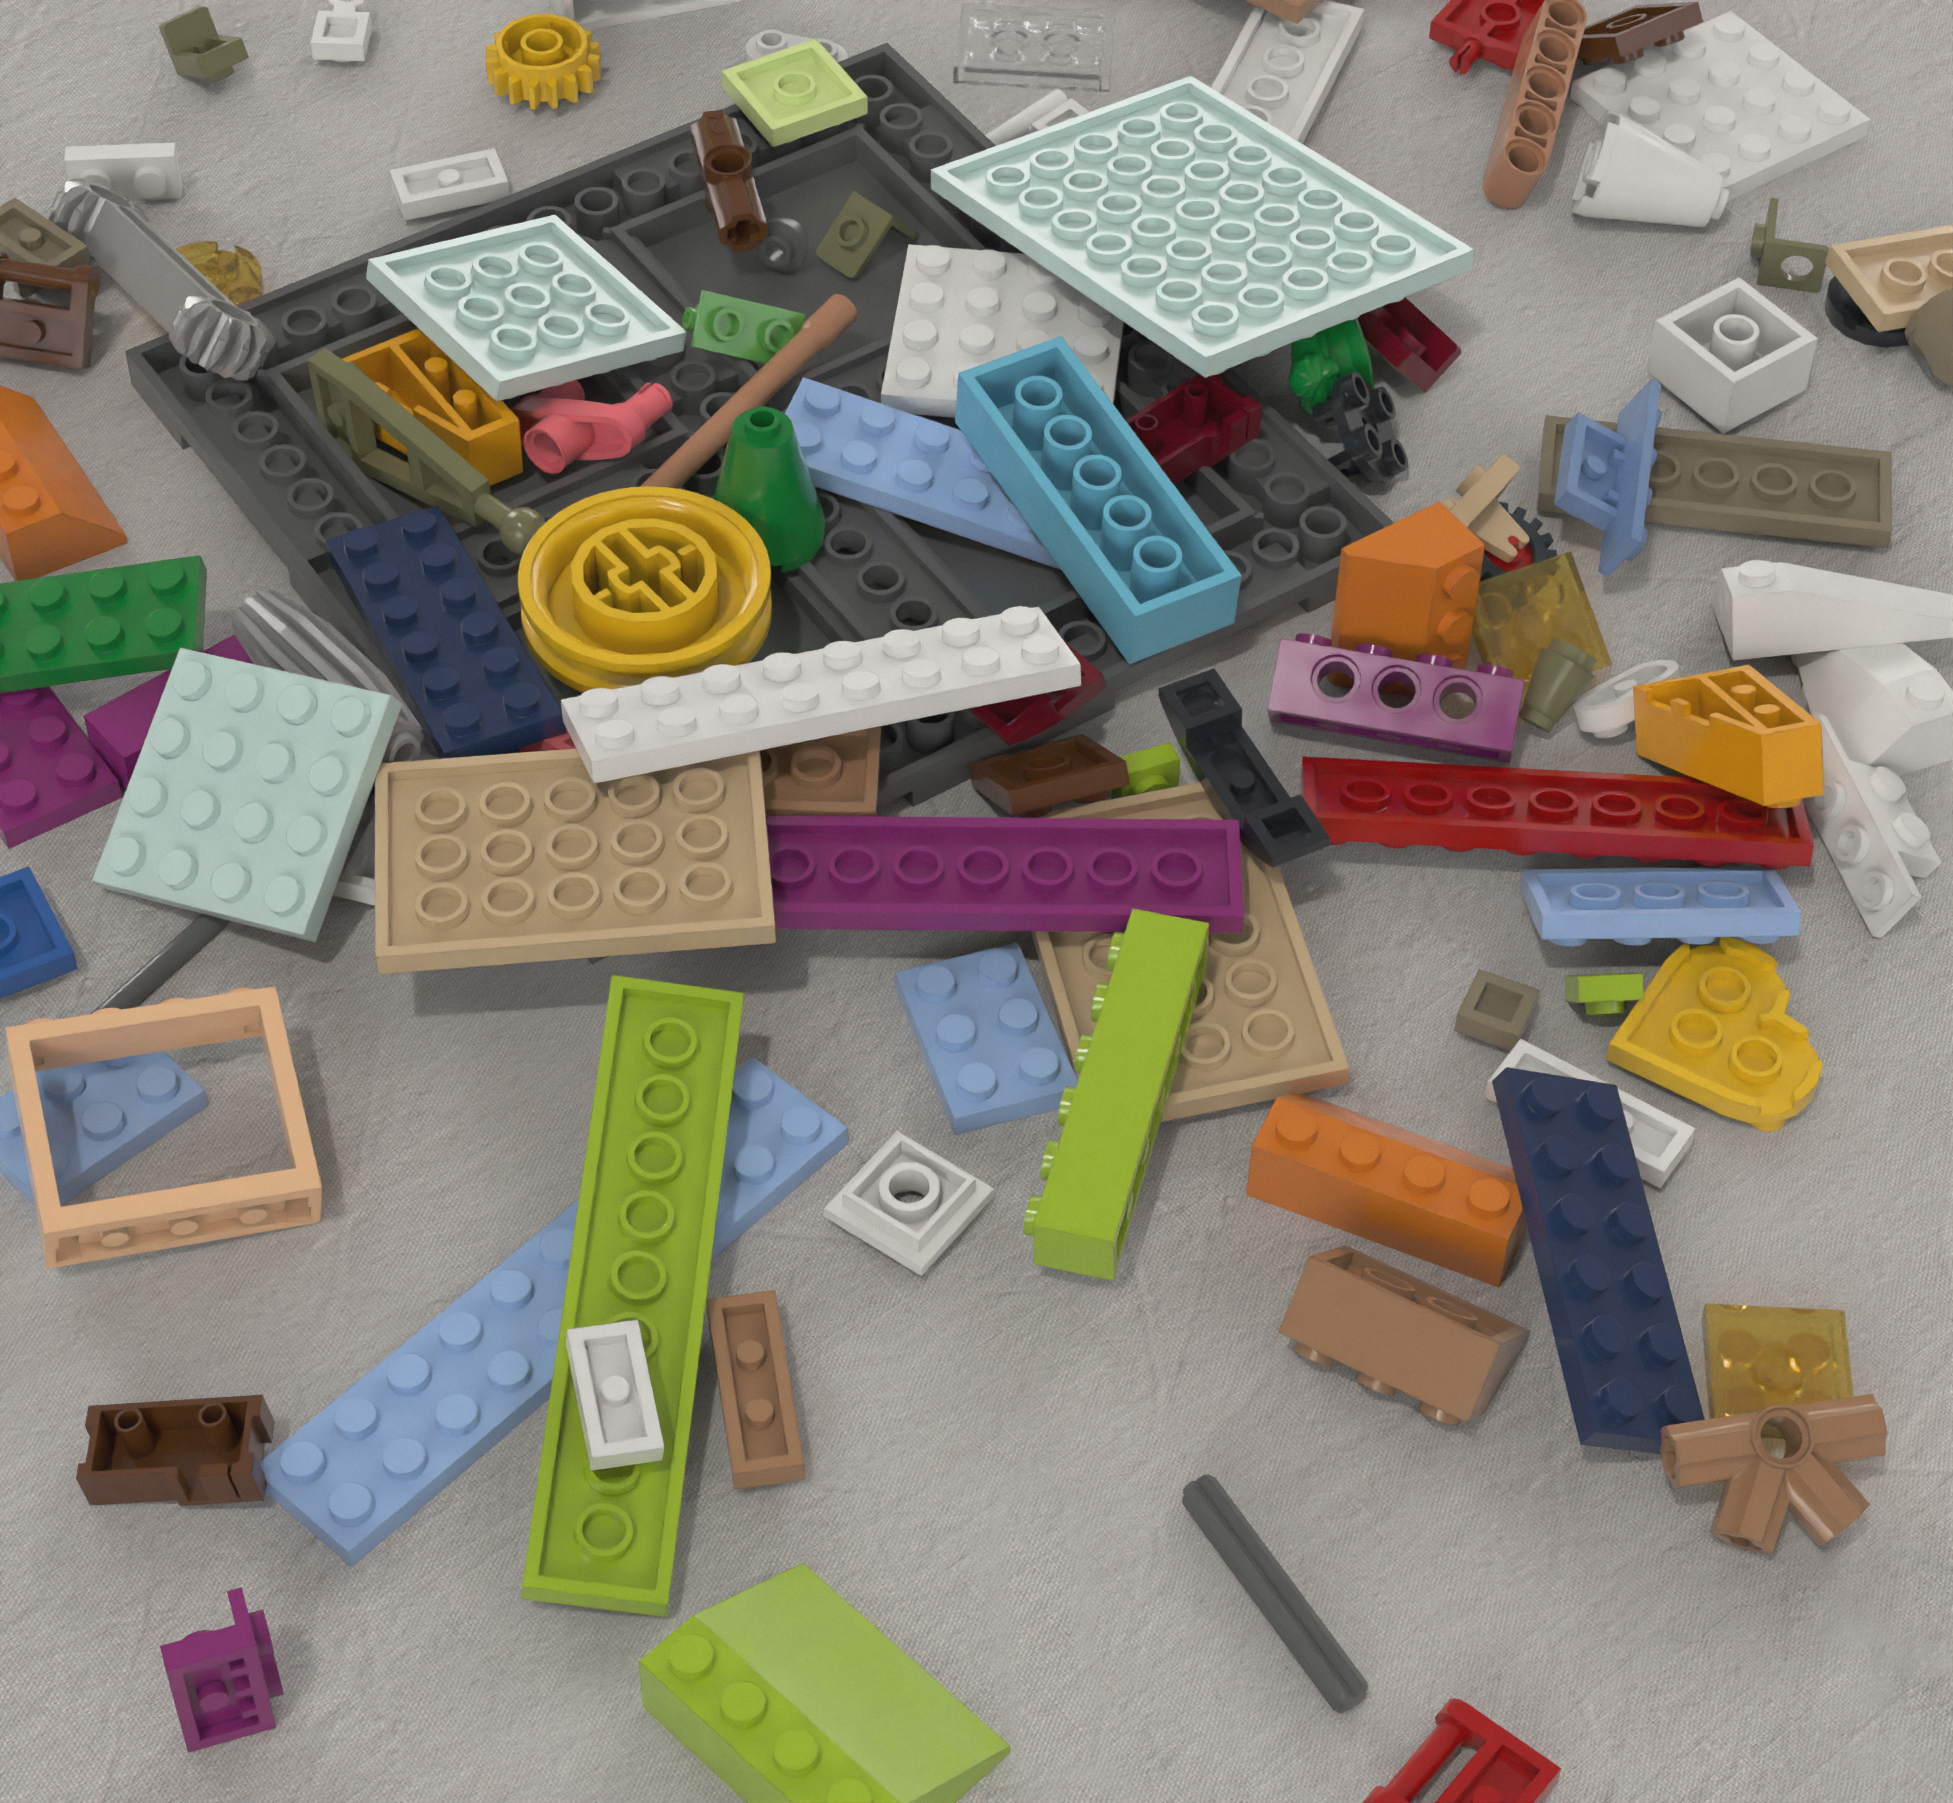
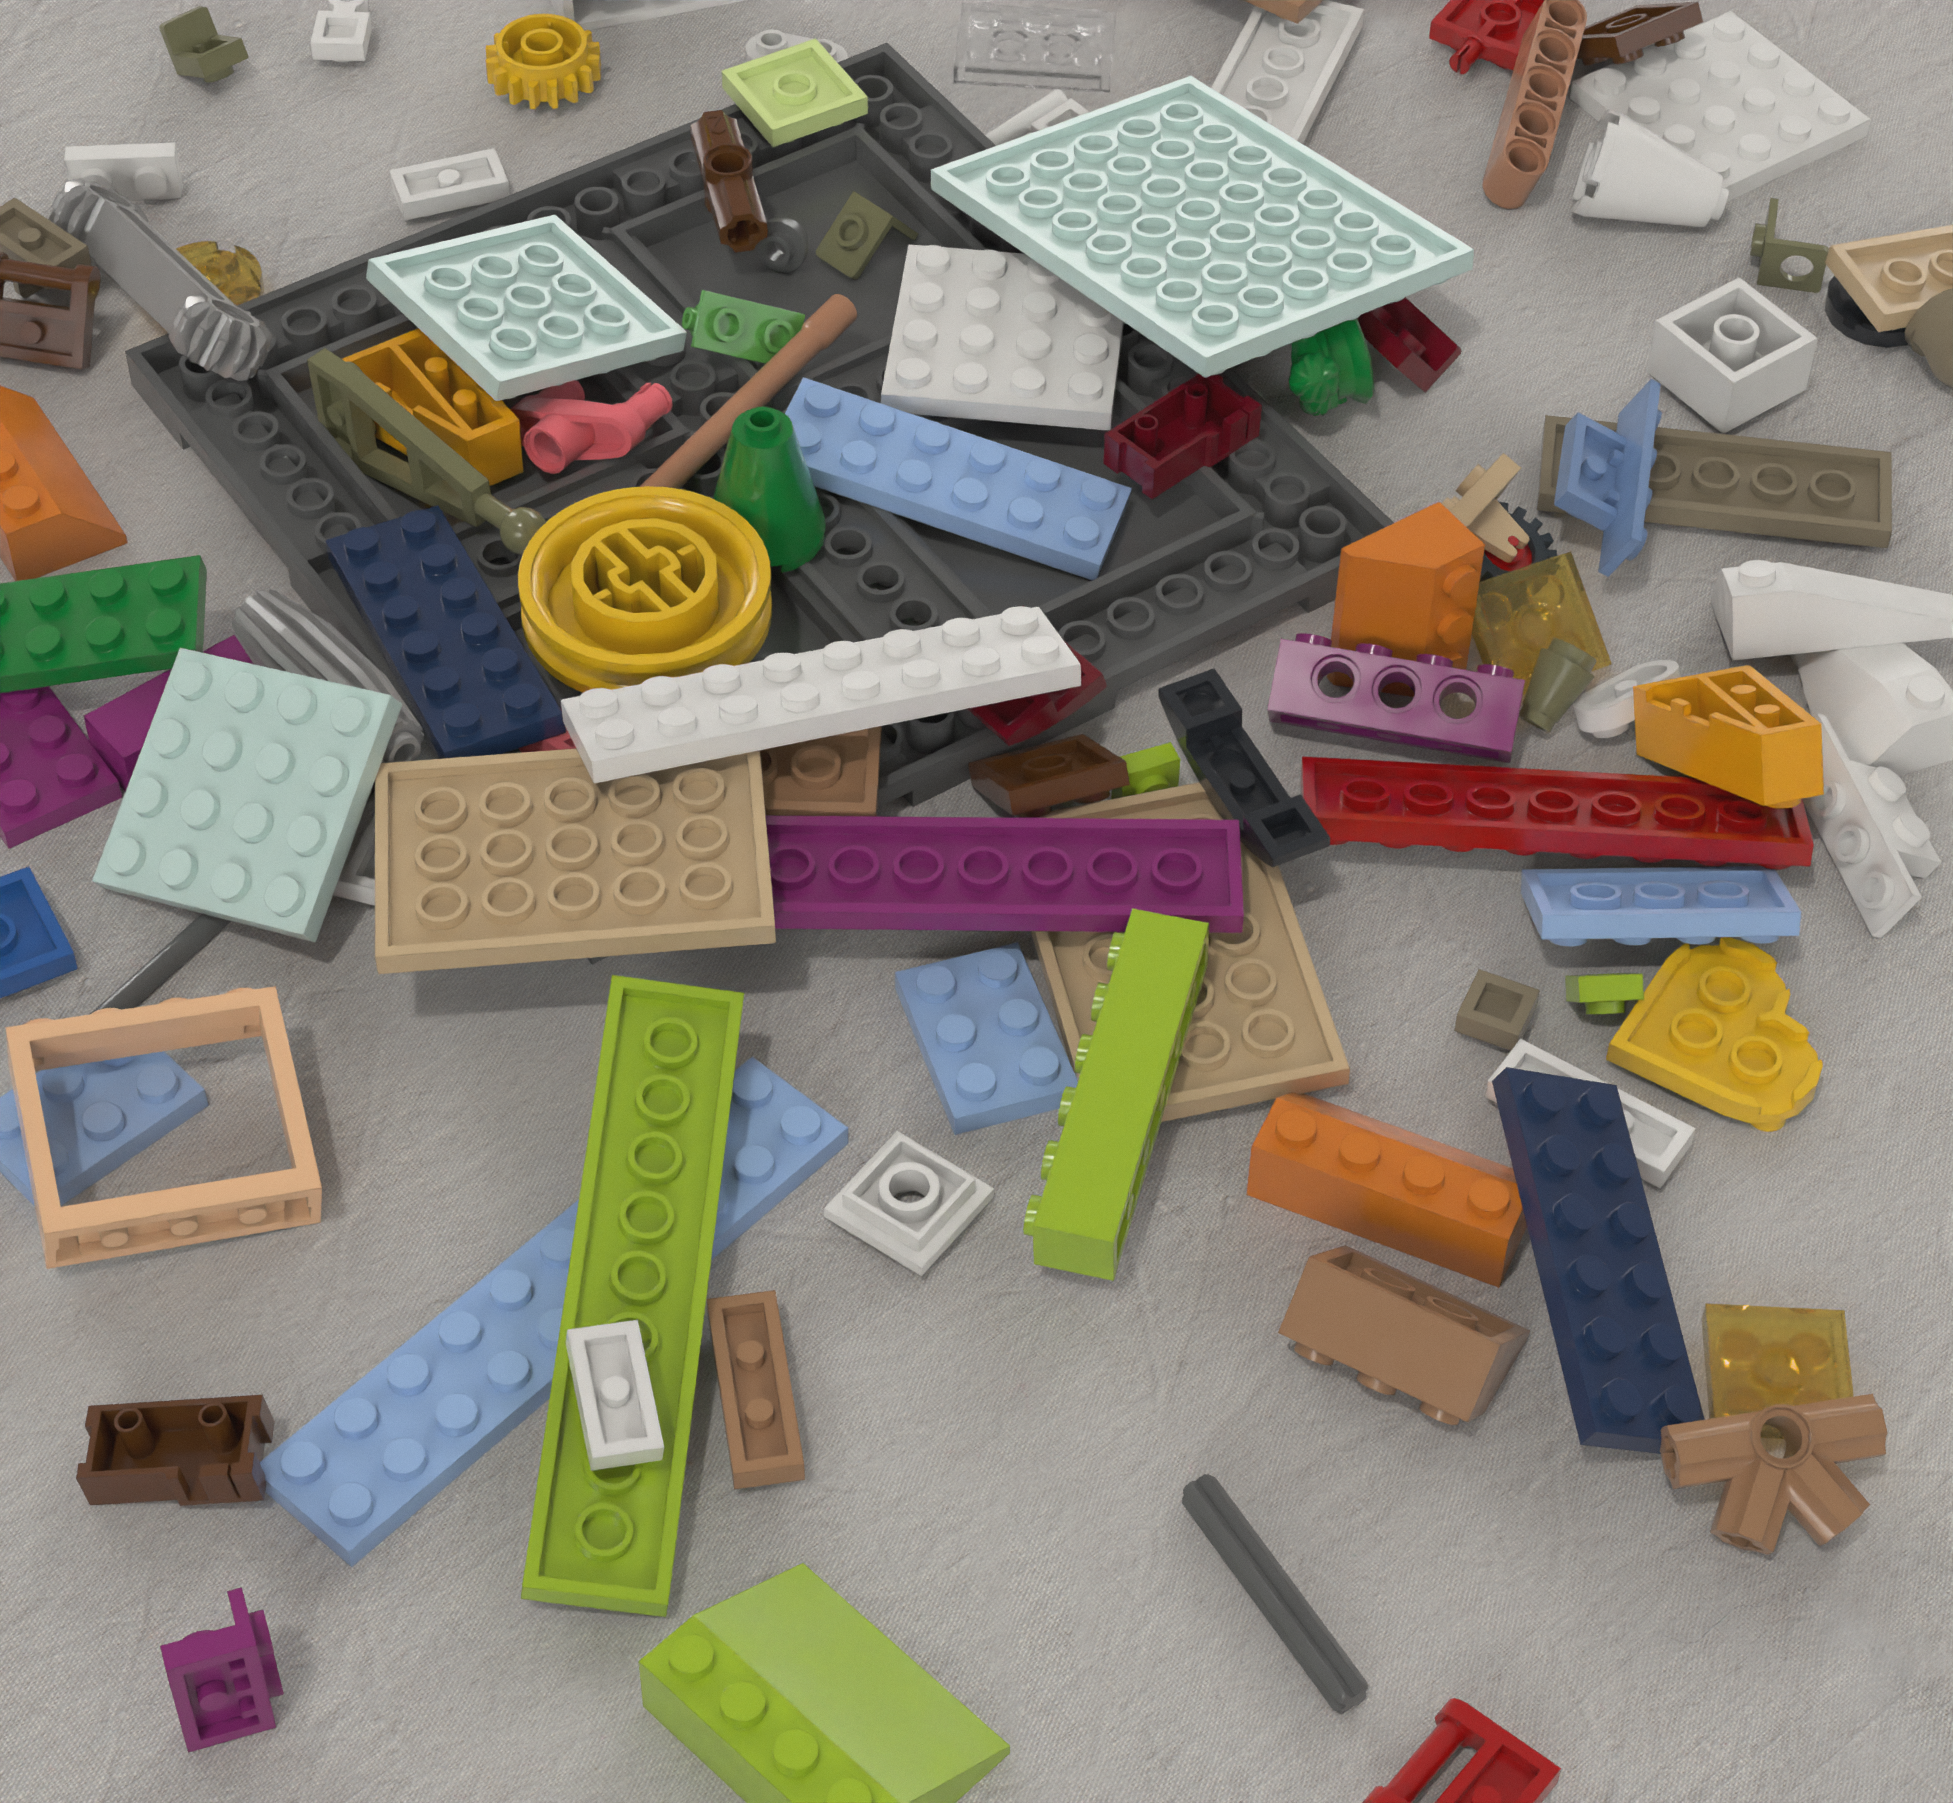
(1097, 499): medium azure brick -> none
(1364, 427): black plate -> none

